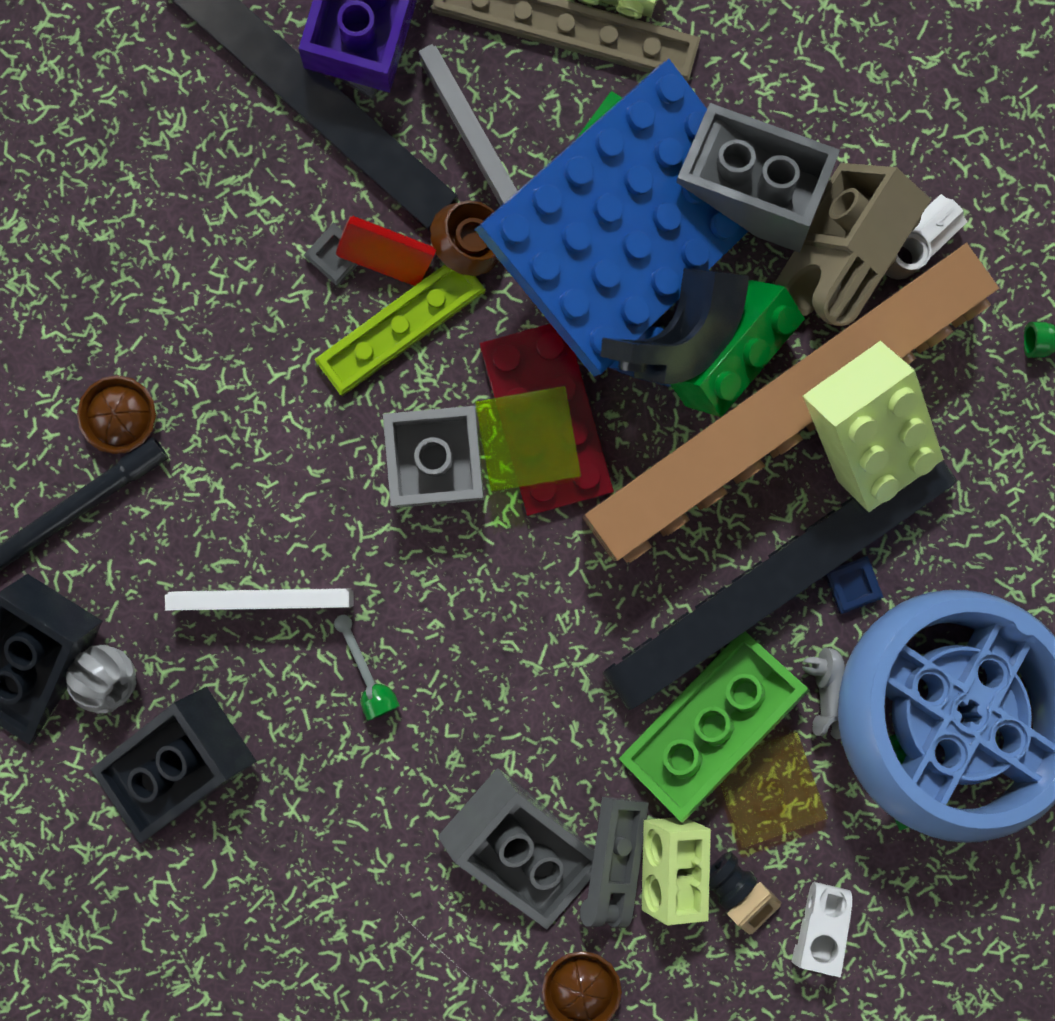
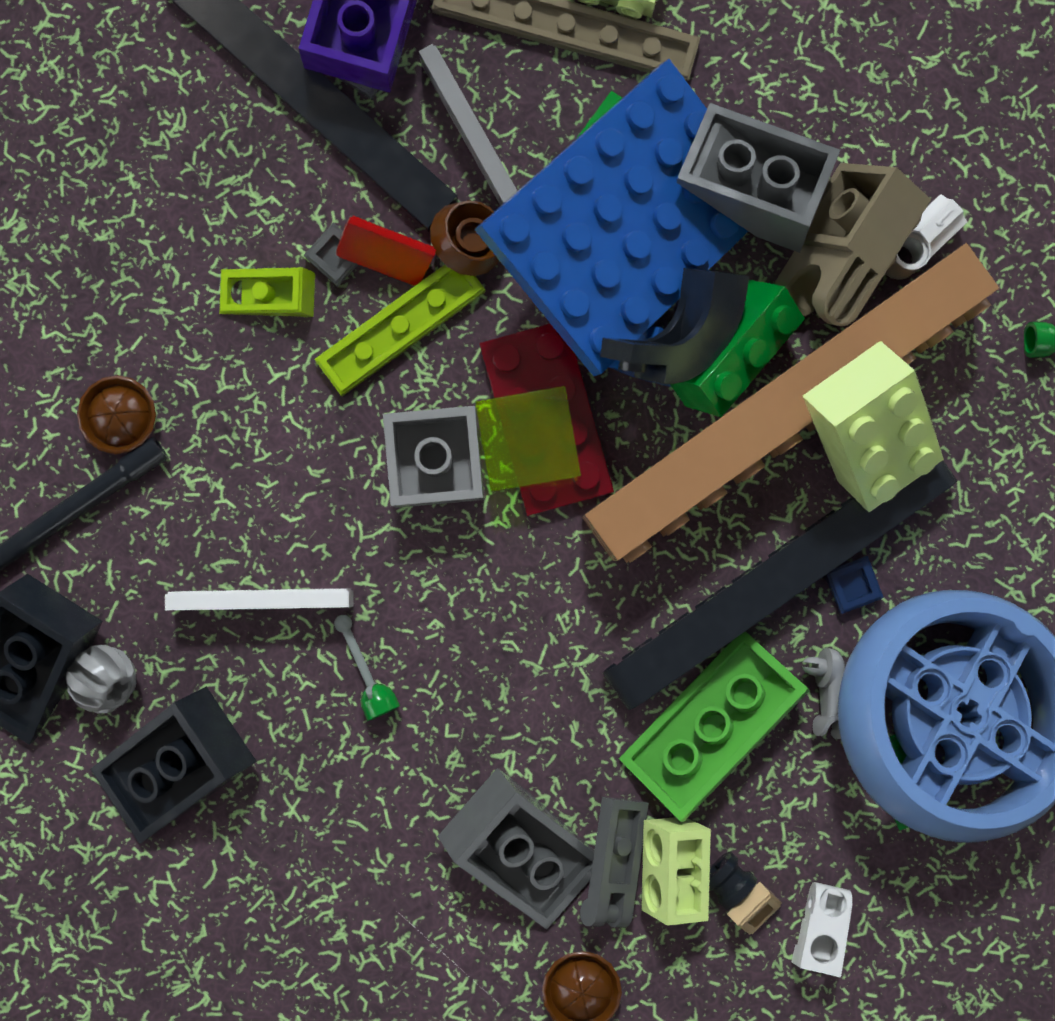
(269, 292): none -> lime slope
(772, 791): clear yellow tile -> none

